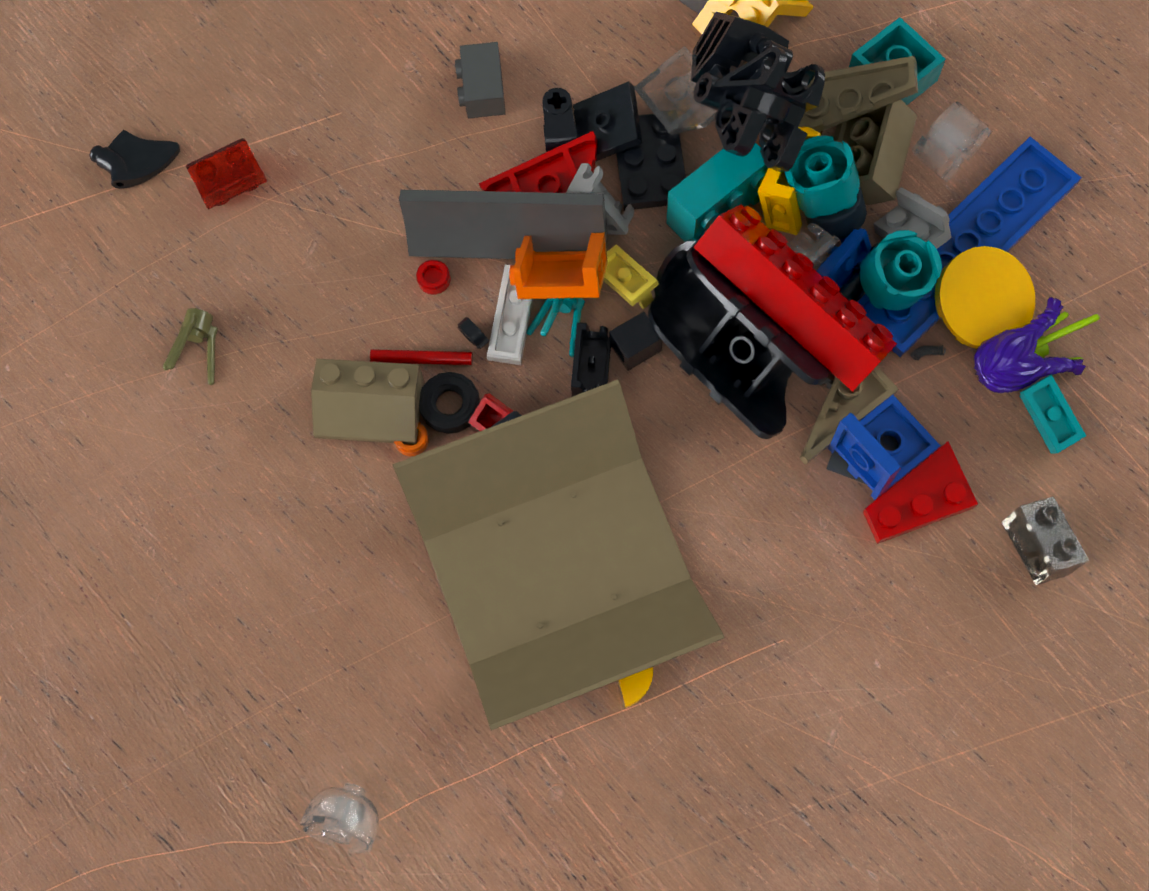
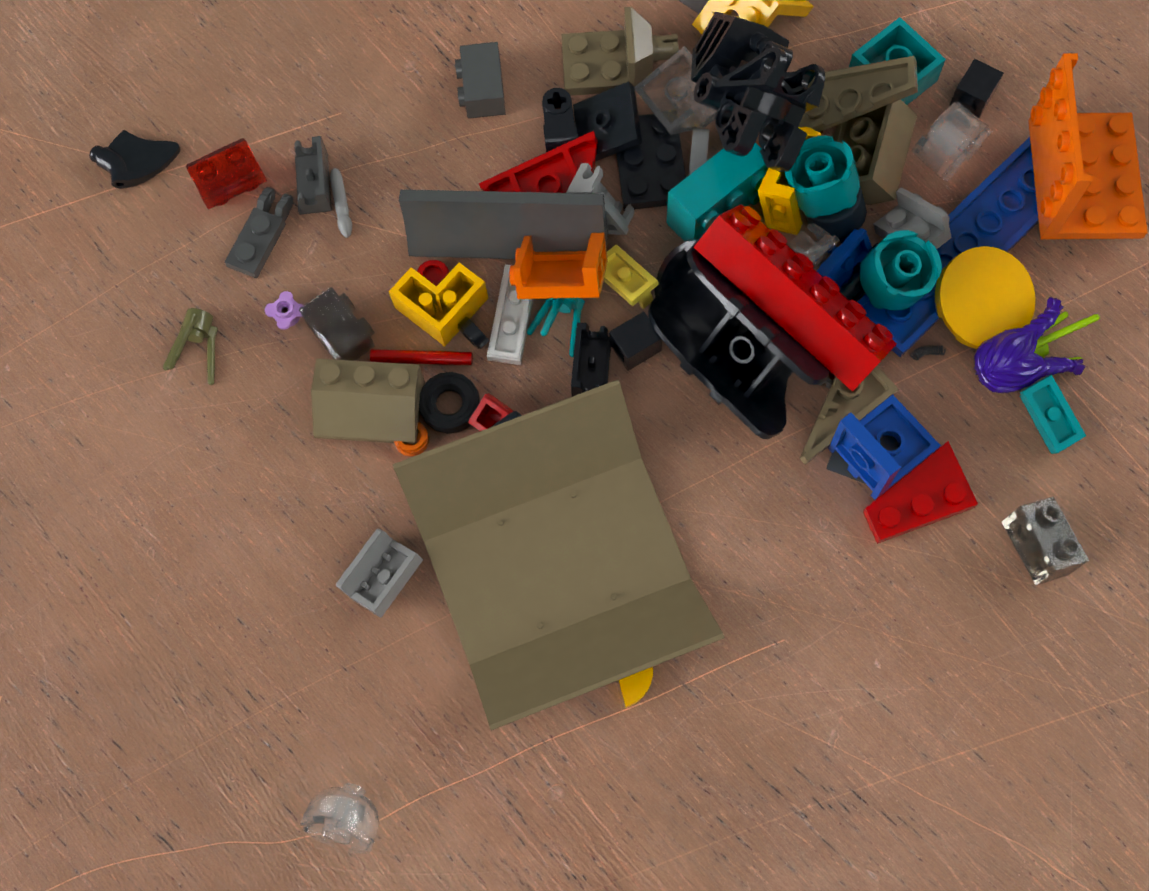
(259, 234): none -> dark grey hinge
(287, 319): none -> lavender plate
(312, 177): none -> dark grey hinge
(337, 327): none -> clear smoke brick
(341, 206): none -> light grey piece
(379, 573): none -> light grey bracket
(442, 306): none -> yellow brick
(610, 58): none -> dark tan plate
(698, 148): none -> light grey beam
(977, 87): none -> black brick
(1084, 166): none -> orange bracket

